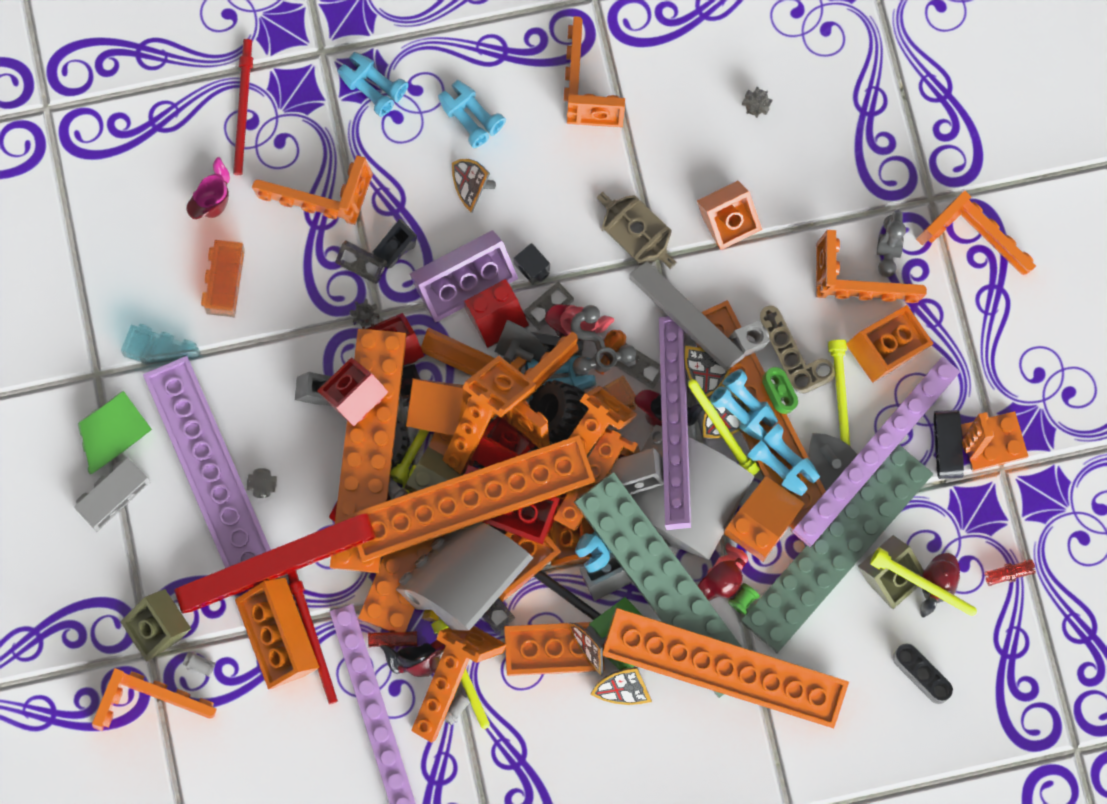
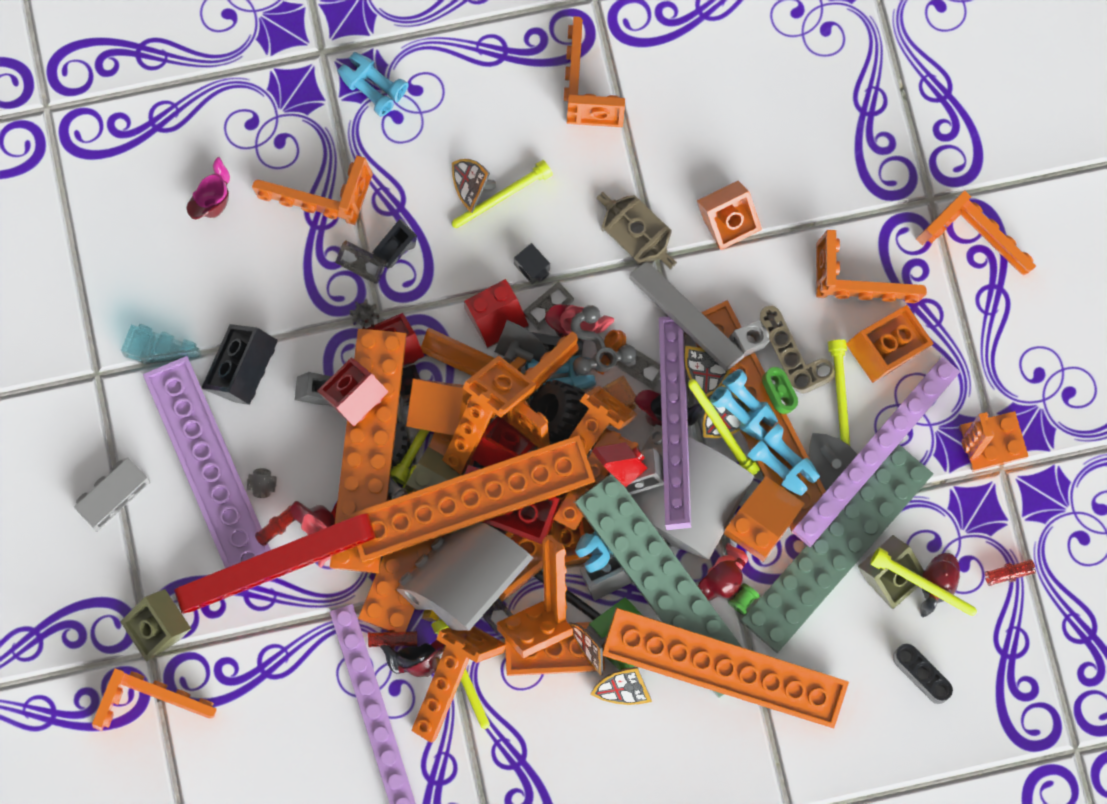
(111, 431): bright green slope -> none
(199, 663): light grey pin -> none
(223, 278): clear orange brick -> none
(240, 363): none -> black slope
(245, 64): red bar -> none
(276, 526): none -> clear red pin
(276, 632): orange slope -> none
(297, 588): red bar -> none
(312, 519): none -> dark red hair
(456, 708): light grey pin -> none
(463, 274): lavender slope -> none
(466, 99): medium azure piece -> none
(539, 172): none -> neon yellow piece
(546, 621): none -> orange bracket
(621, 461): none -> red slope
(757, 102): clear smoke gear -> none
(891, 243): dark grey piece -> none
(948, 444): black beam -> none

